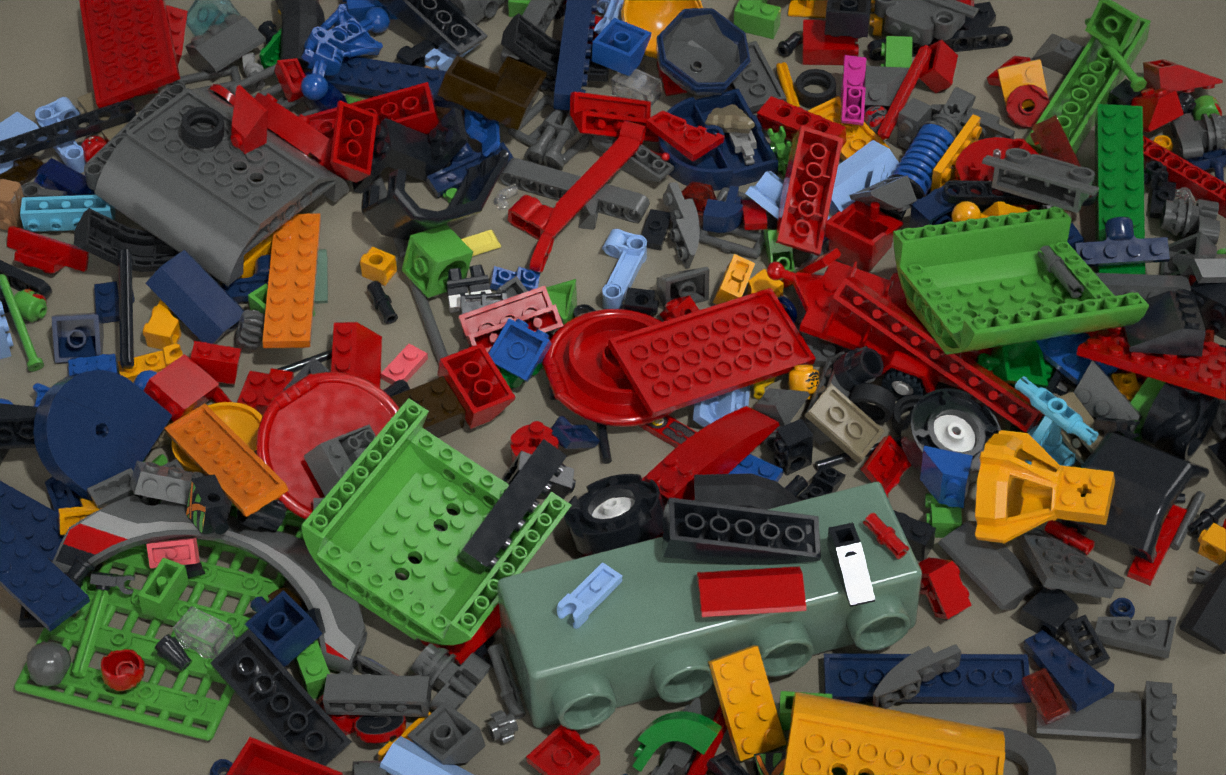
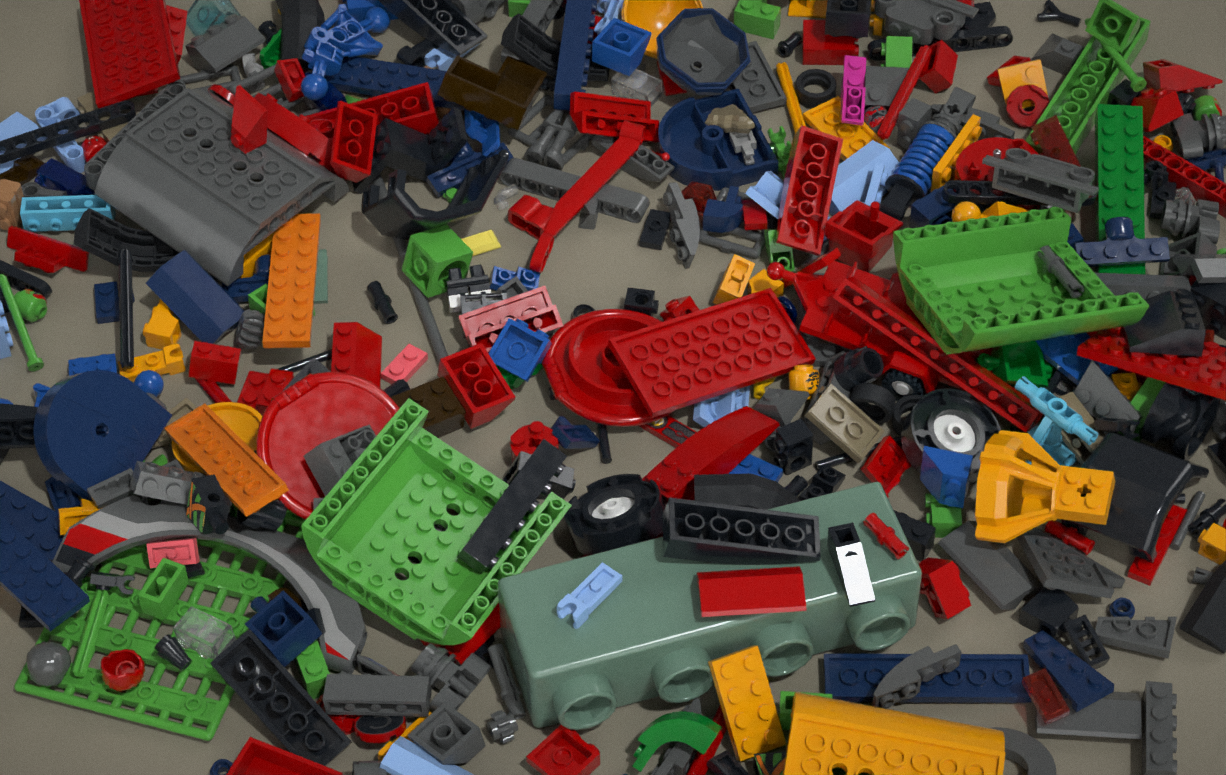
(77, 335): dark blue slope -> none
(181, 387): red brick -> none
(202, 139): black tyre -> none
(378, 265): light orange brick -> none
(565, 298): bright green slope -> none
(632, 253): light blue piece -> none
(684, 283): dark grey slope -> none
(685, 138): red wing -> none
(780, 113): red brick -> none
(889, 193): dark grey slope -> none
(1056, 14): none -> black piece

